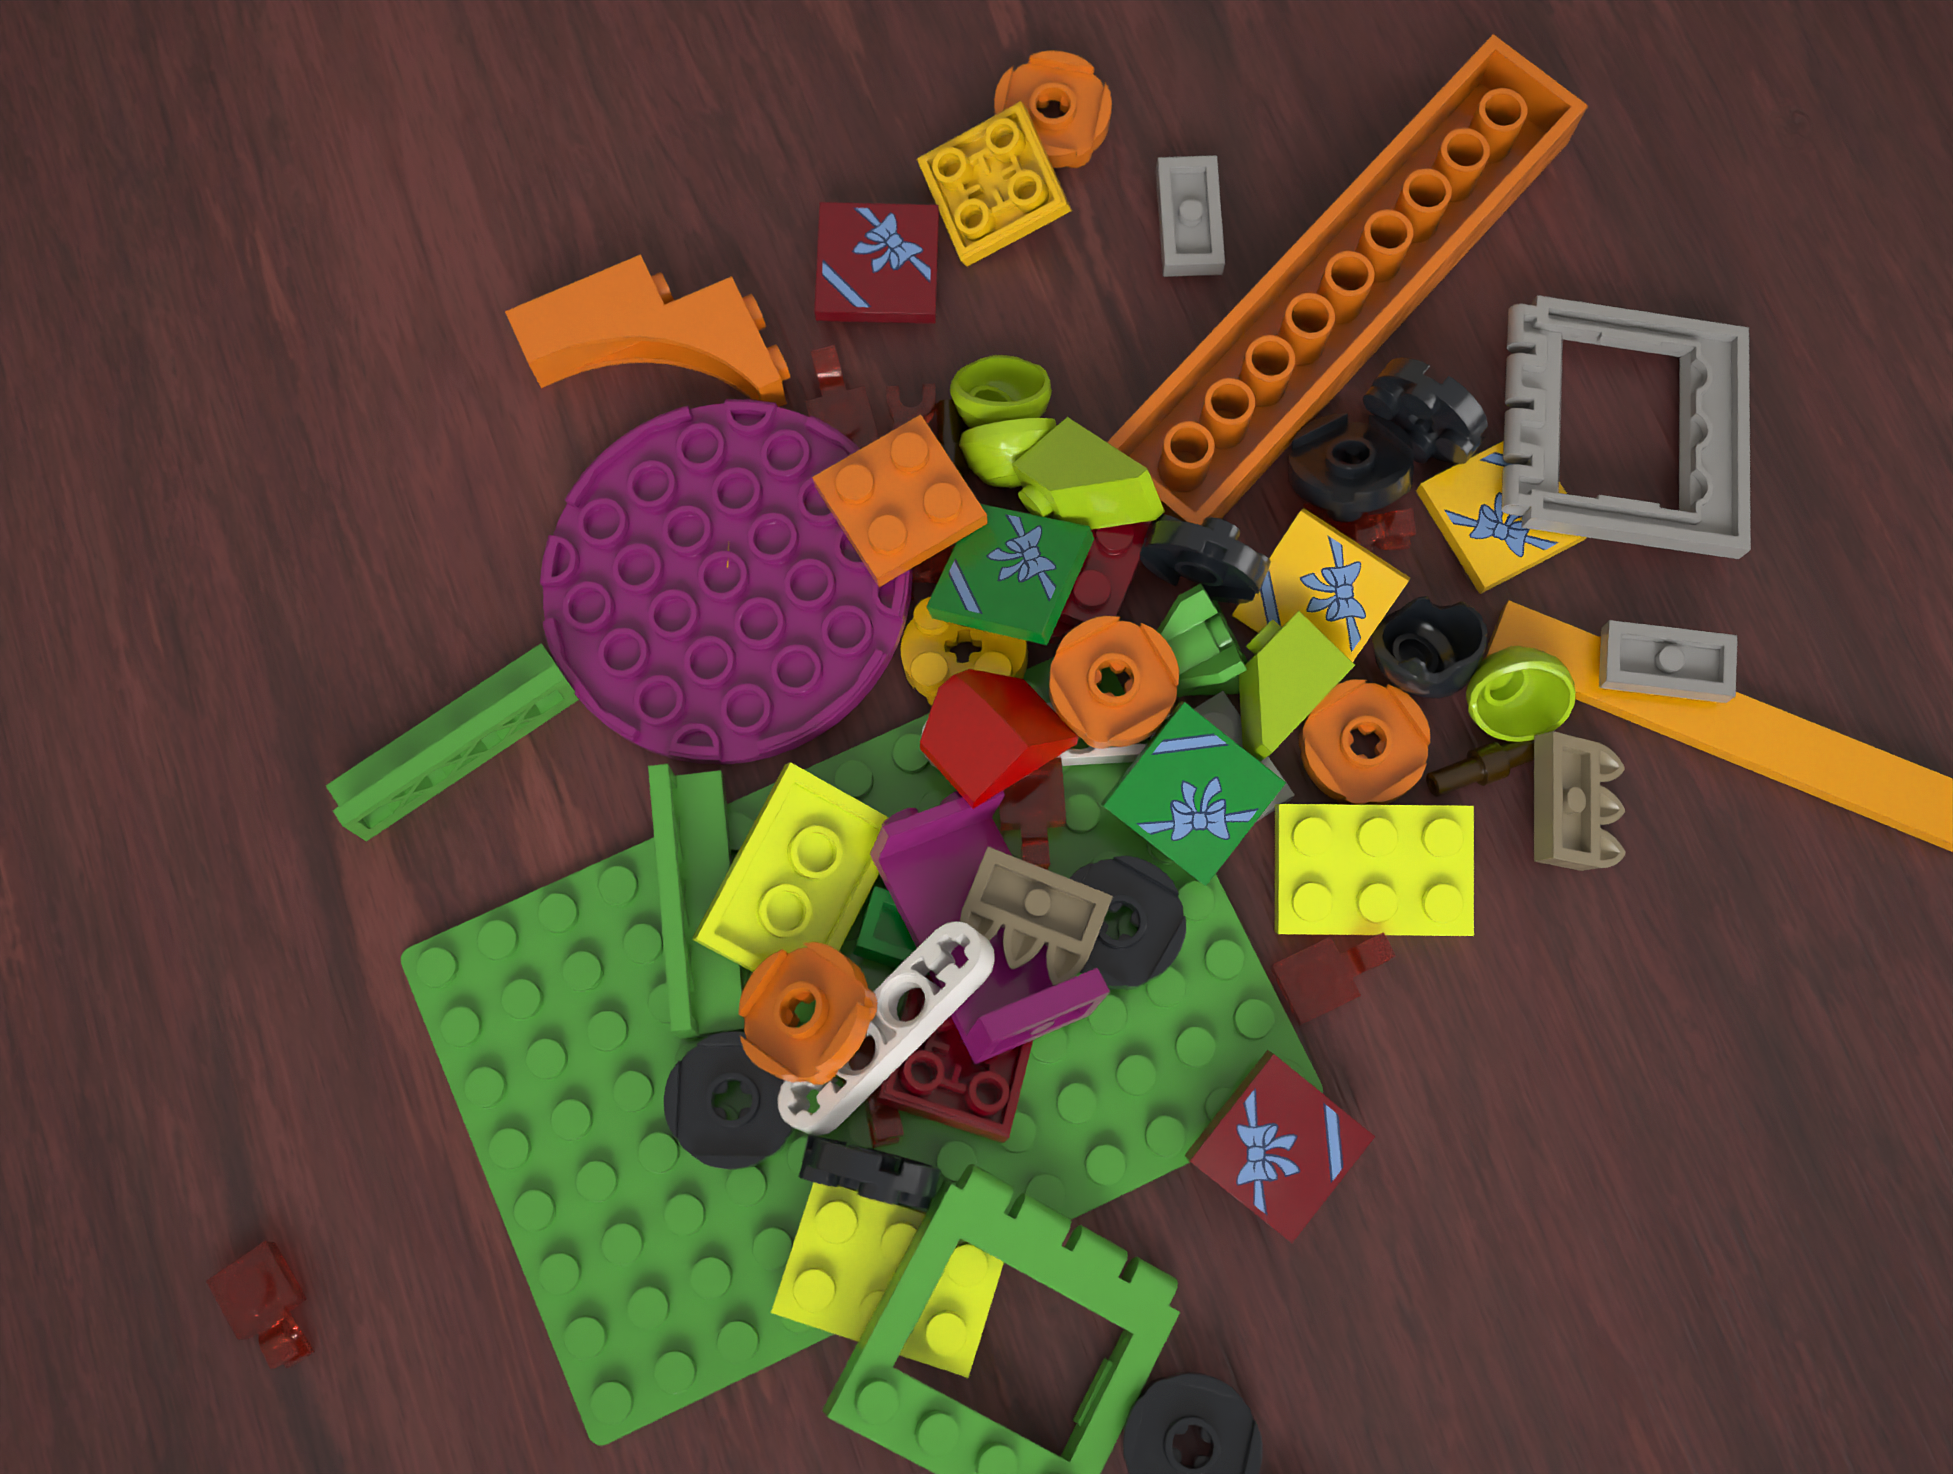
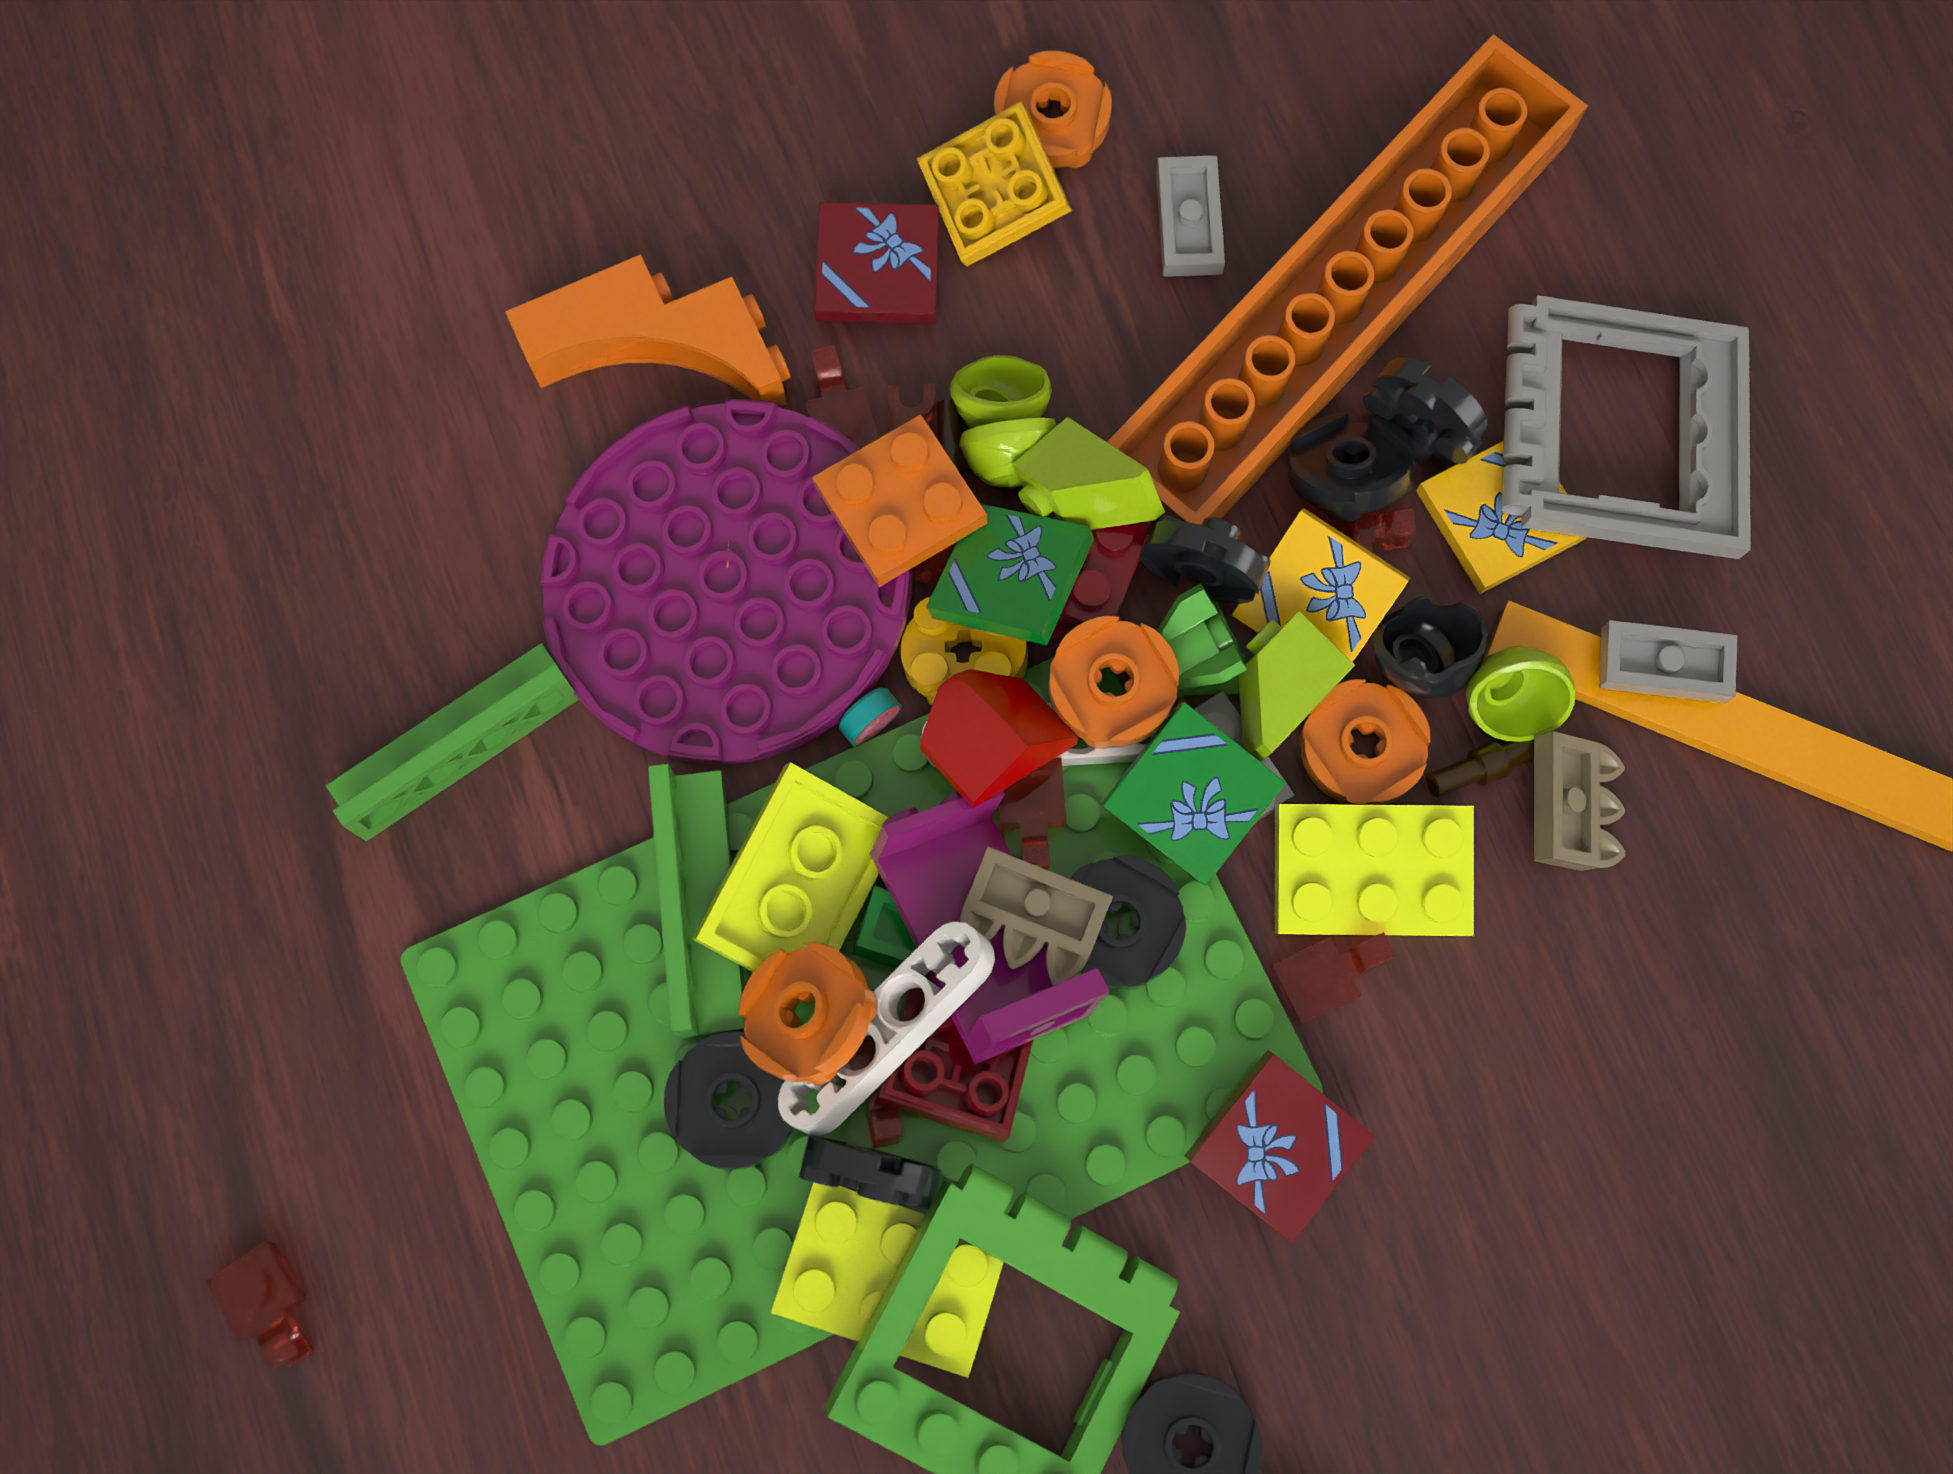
(869, 716): none -> teal tile

